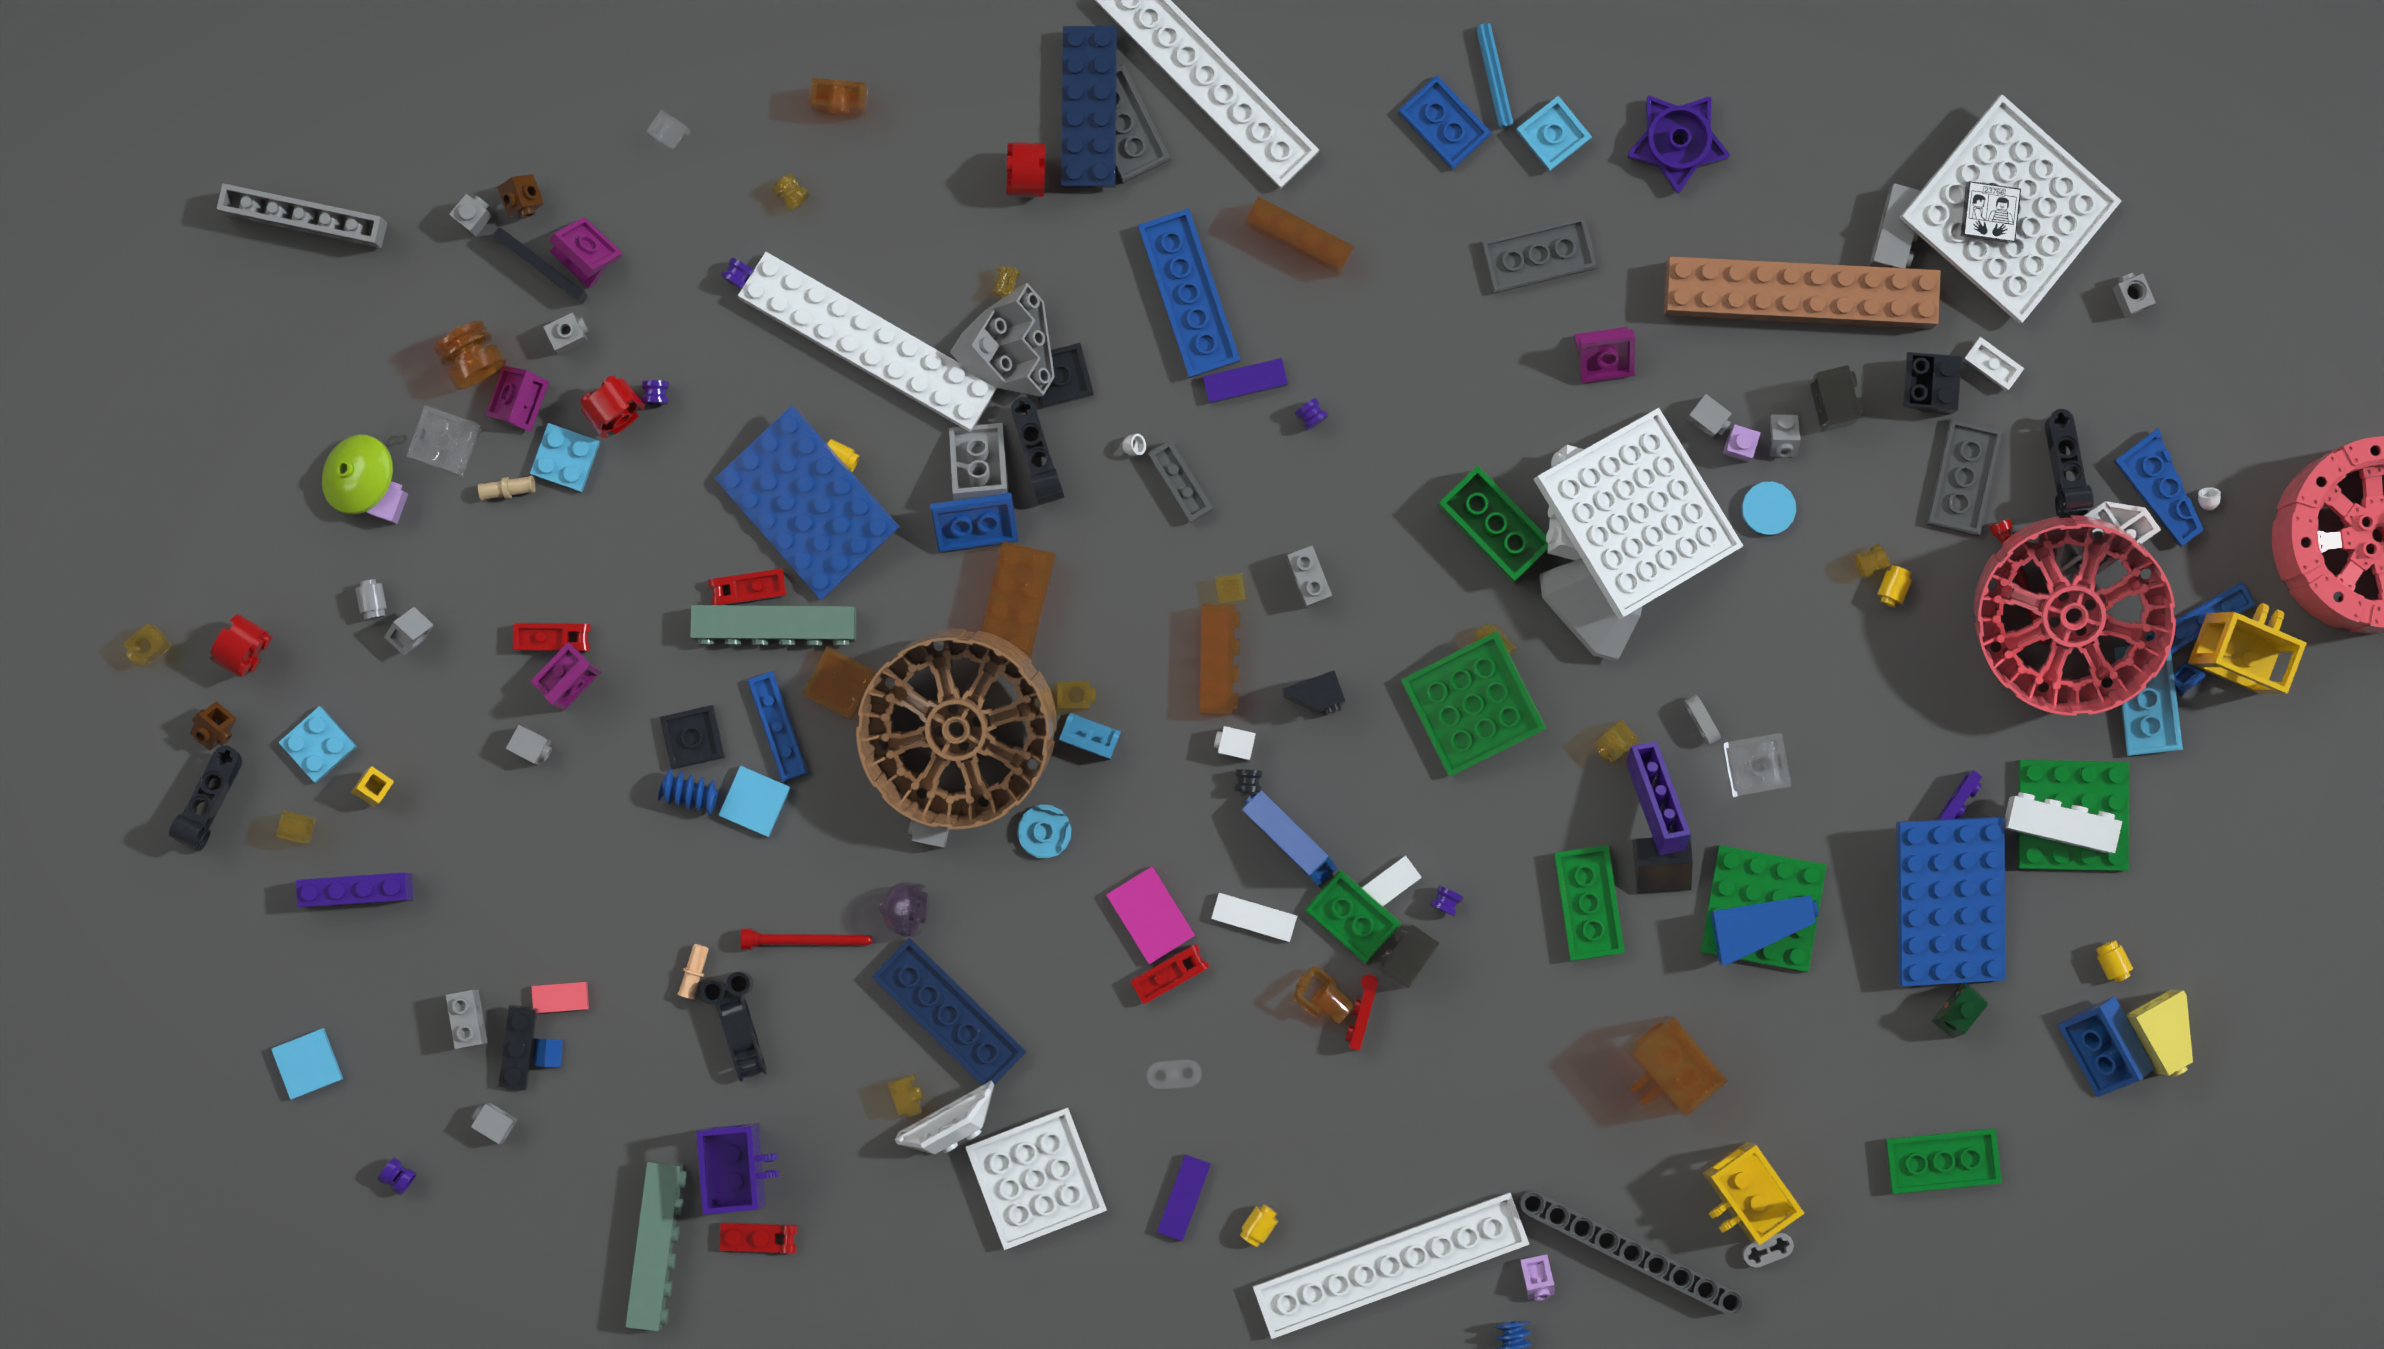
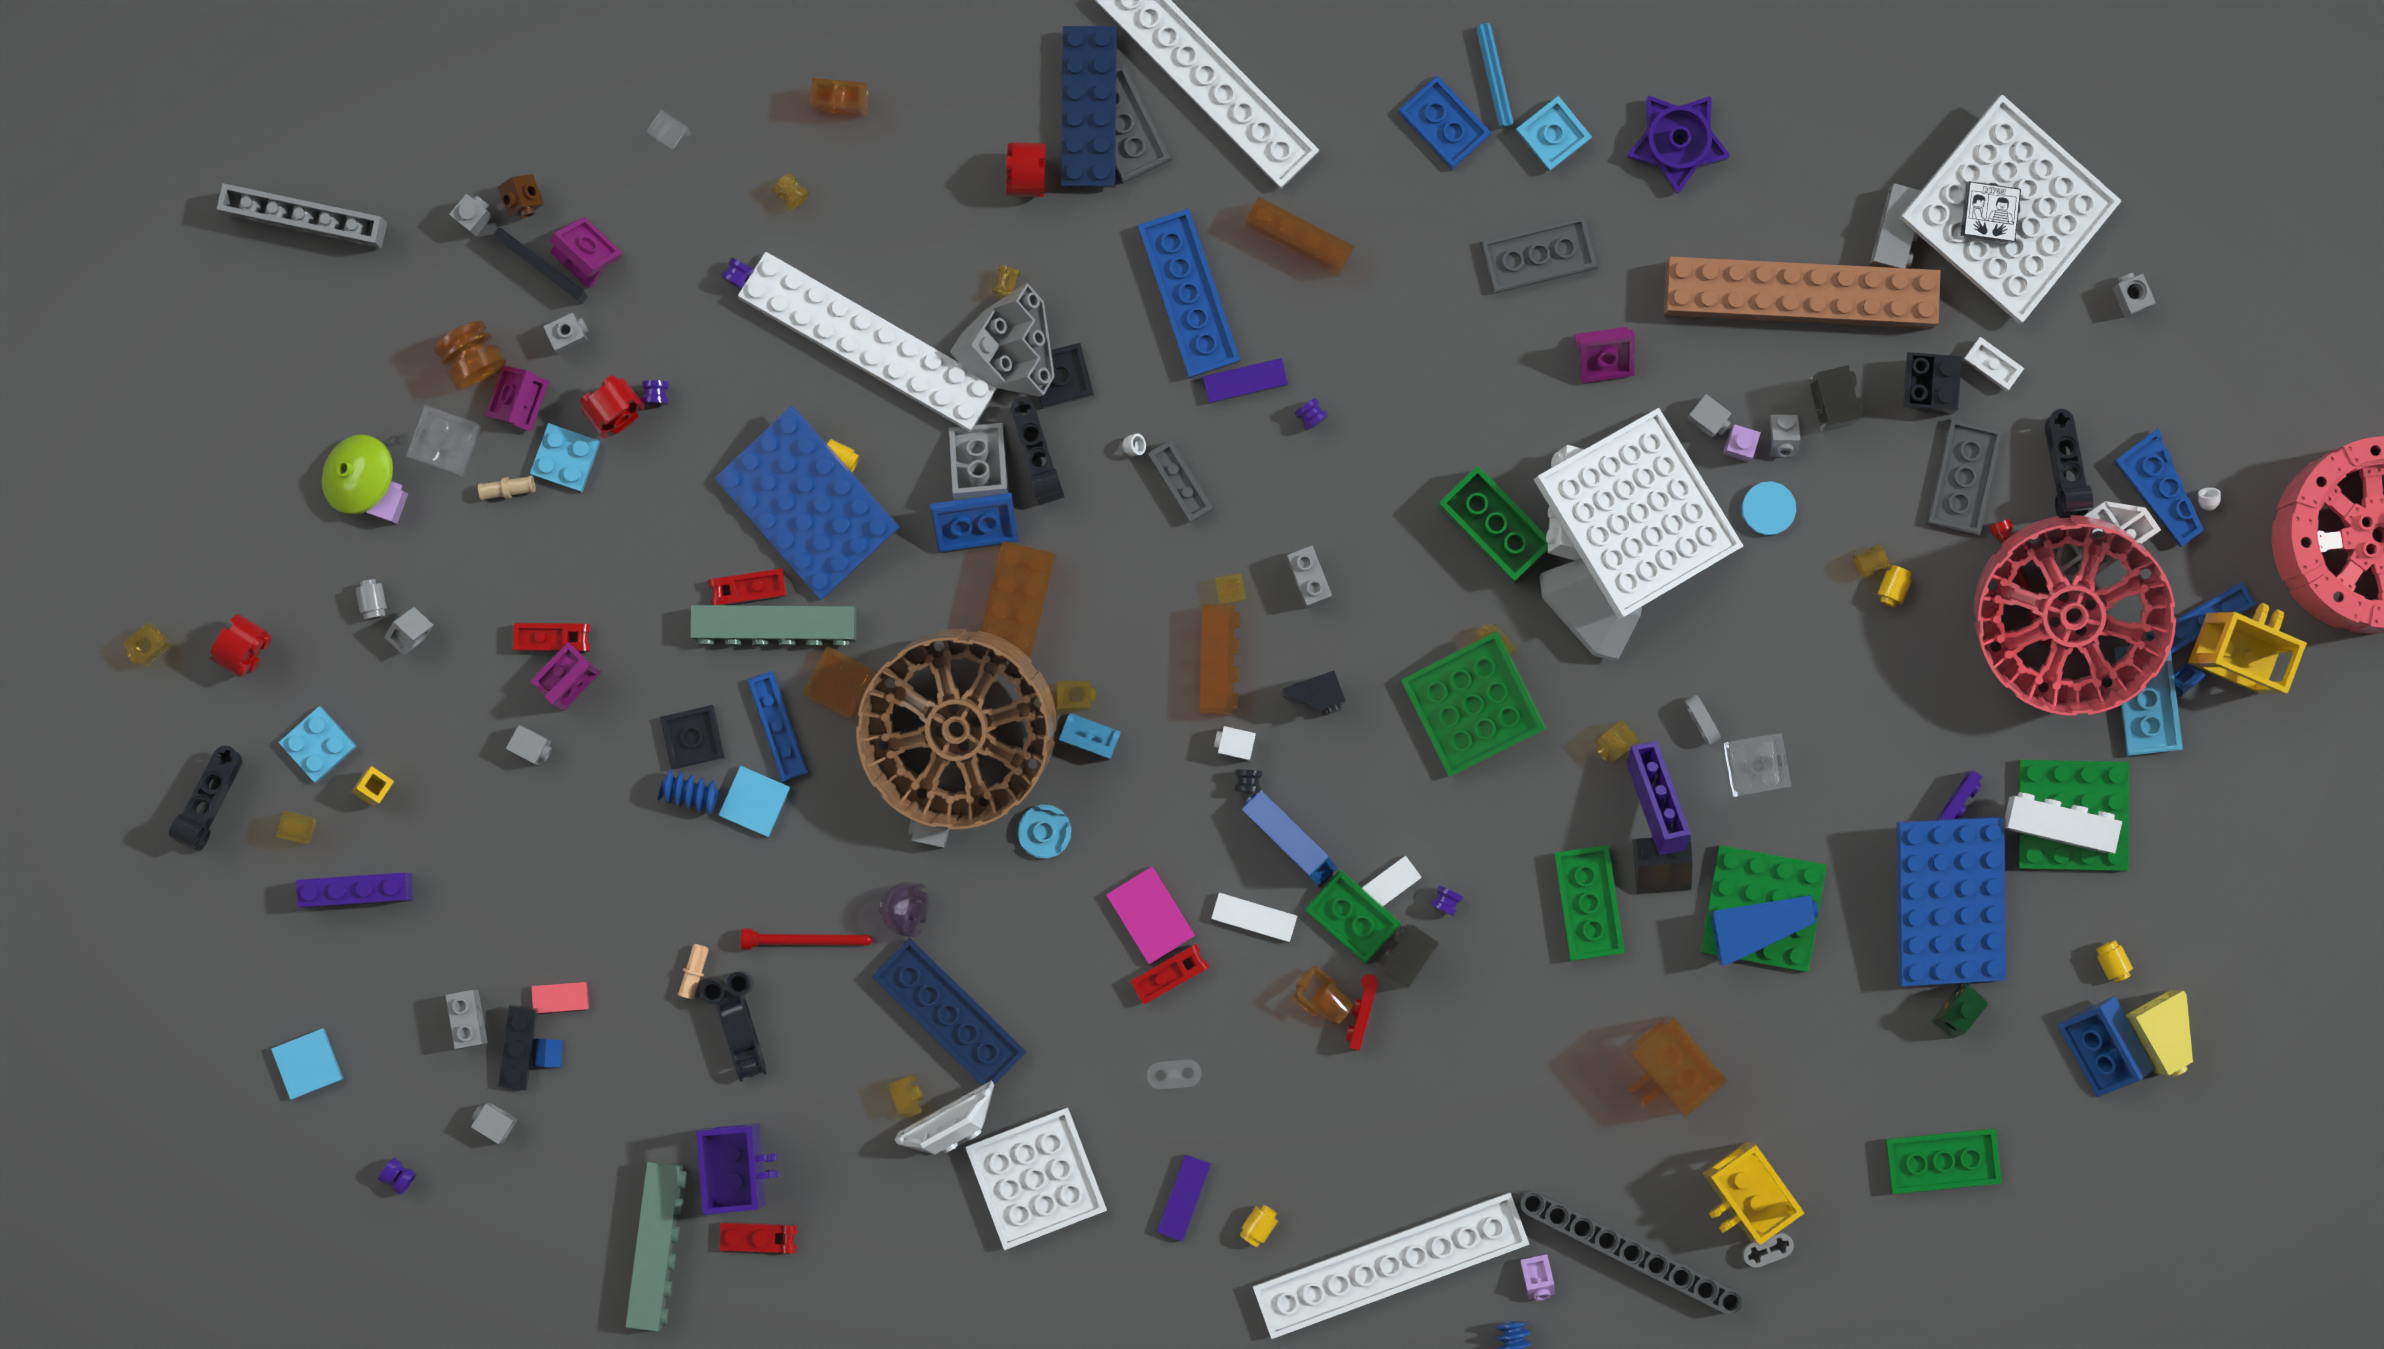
(213, 726): reddish brown brick -> none

